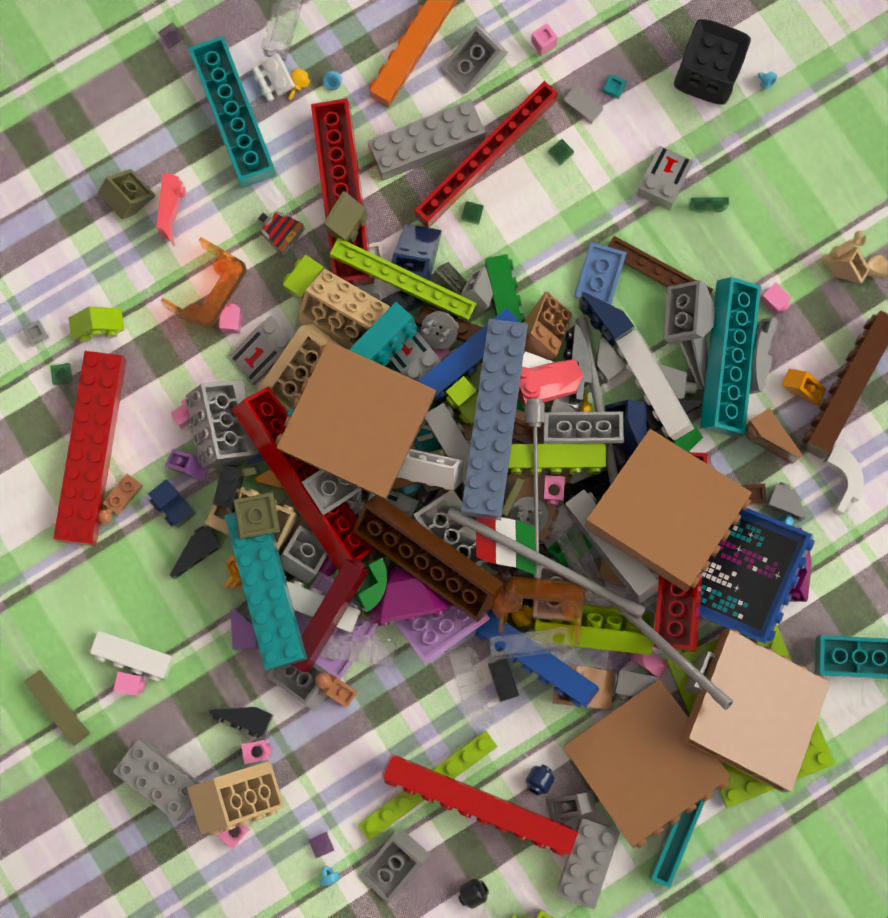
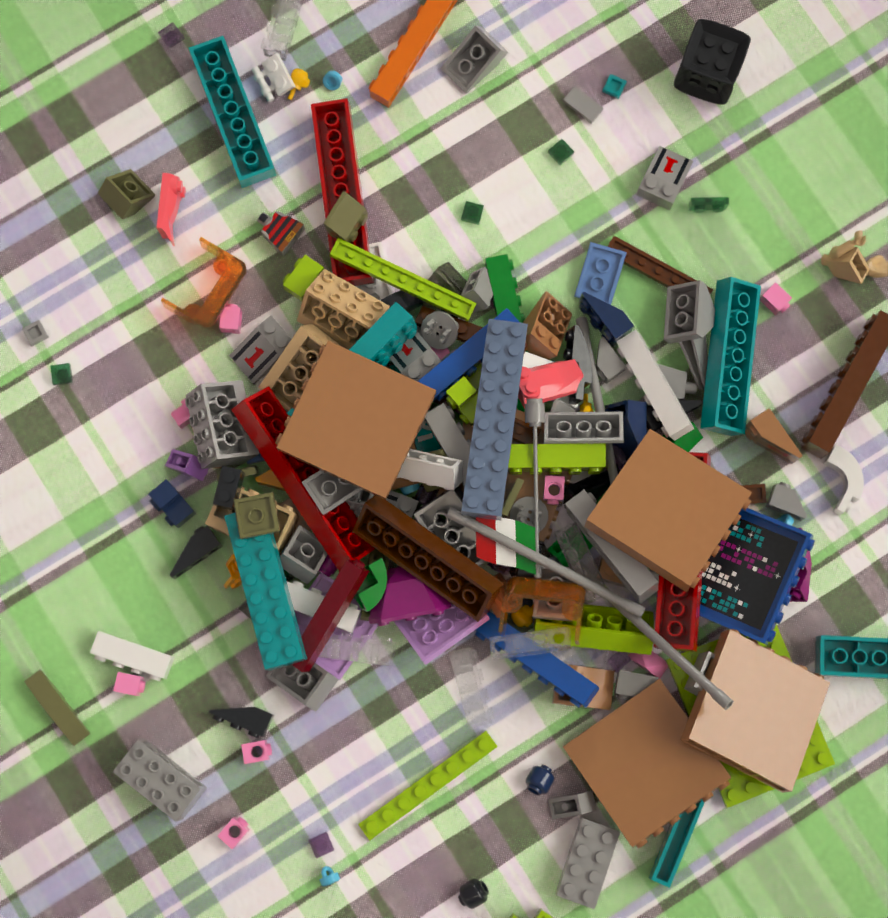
(90, 448): red brick -> none
(96, 322): lime brick -> none
(119, 498): nougat plate -> none
(235, 799): tan brick -> none
(242, 632): medium lavender slope -> none
(335, 688): nougat plate -> none
(394, 865): light grey slope -> none
(417, 250): dark blue slope -> none
(426, 139): light grey brick -> none
(475, 802): red brick -> none
(486, 154): red brick -> none
(503, 680): black brick -> none
(544, 39): bright pink brick -> none
(761, 359): light grey slope -> none
(767, 79): medium azure tile -> none
(804, 386): light orange slope -> none

